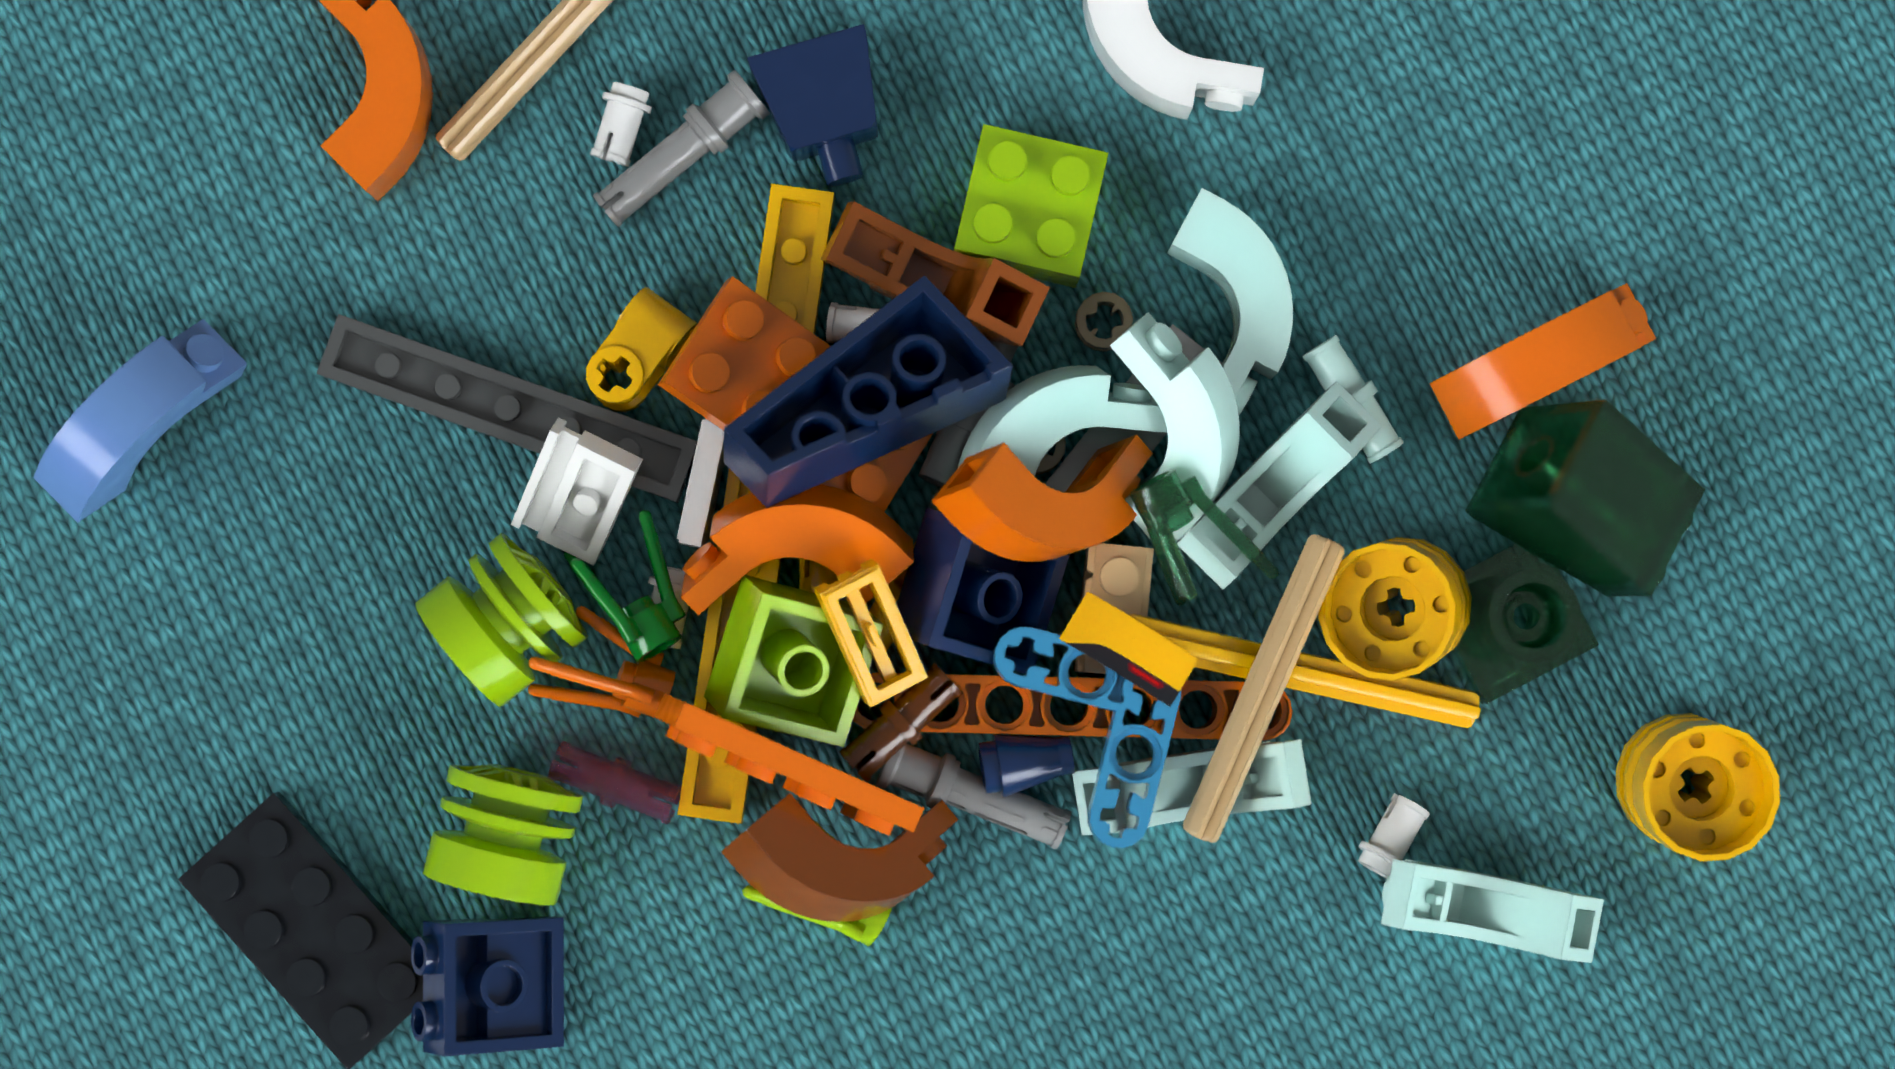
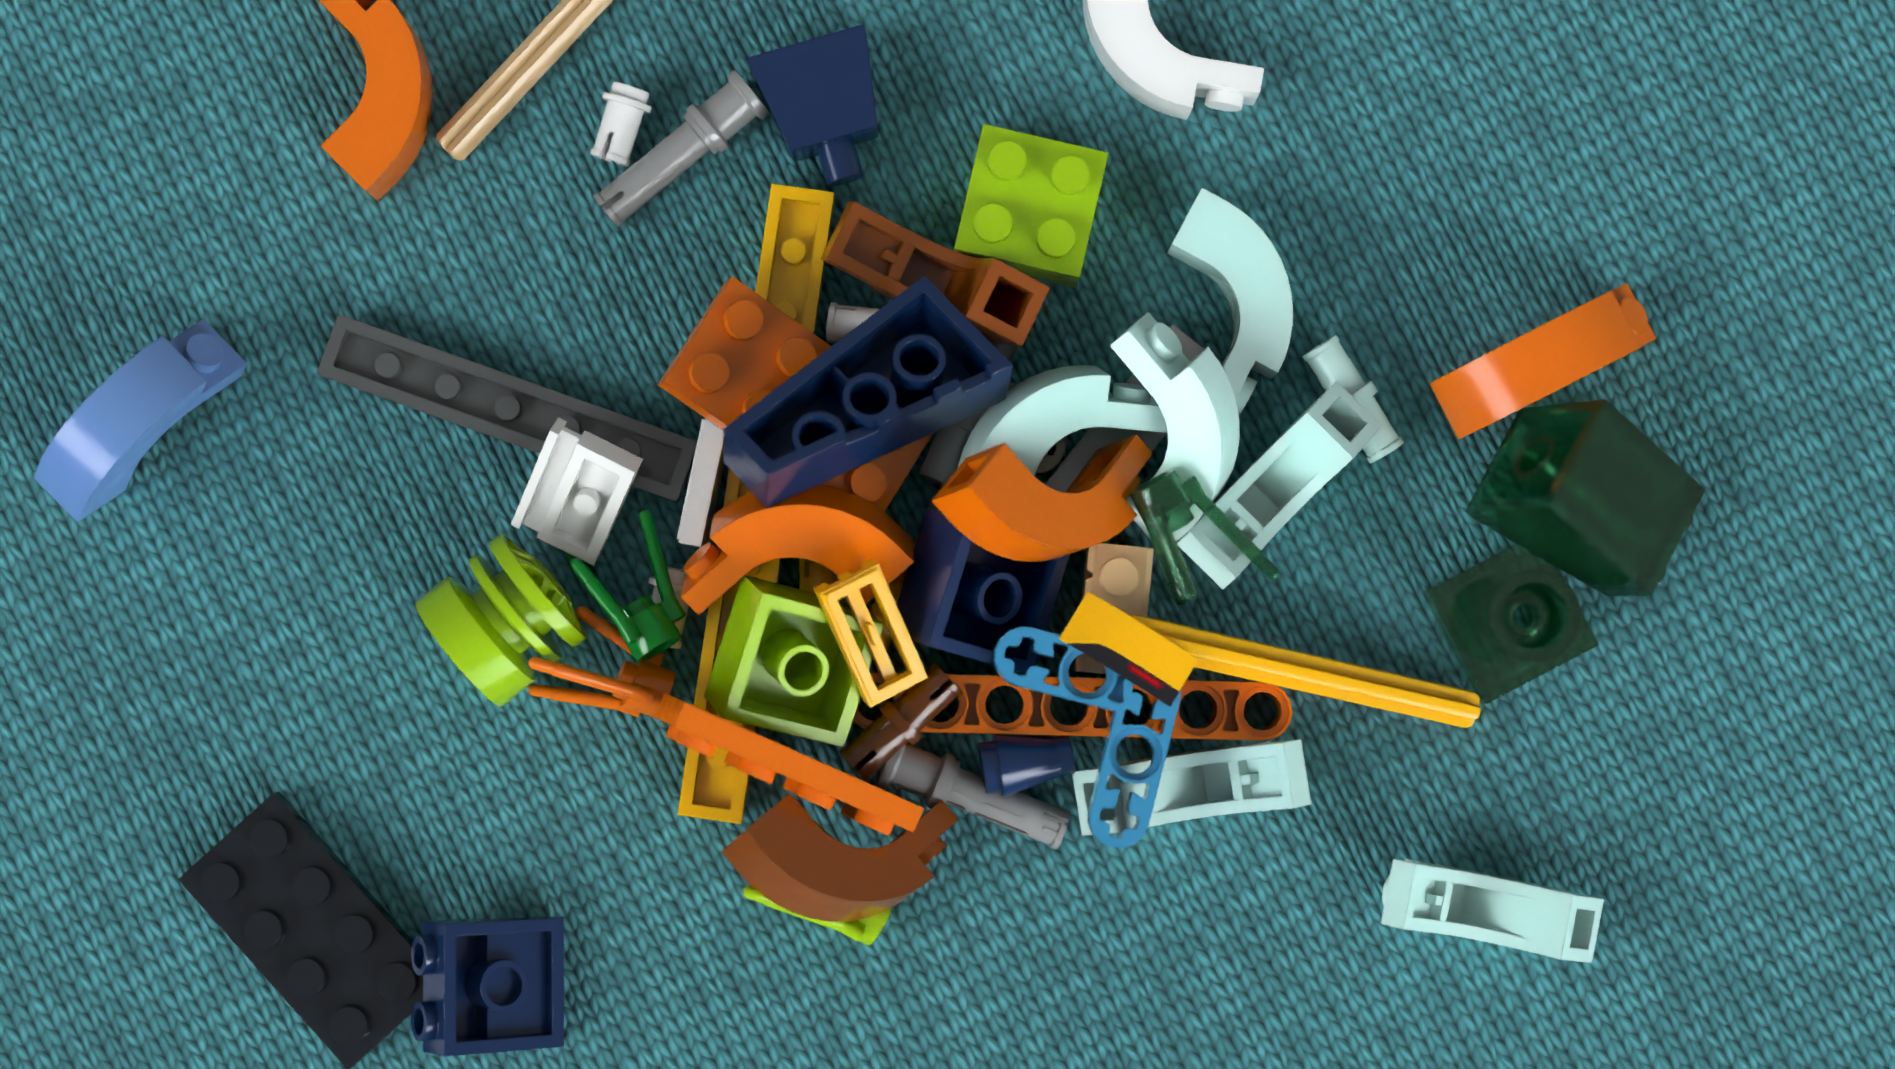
(503, 834): lime wheel -> none
(615, 782): clear pink pin -> none
(643, 341): yellow piece -> none
(1088, 310): dark tan bush -> none
(1263, 688): tan axle -> none
(1376, 639): yellow wheel -> none
(1392, 835): white pin -> none
(1732, 783): yellow wheel -> none

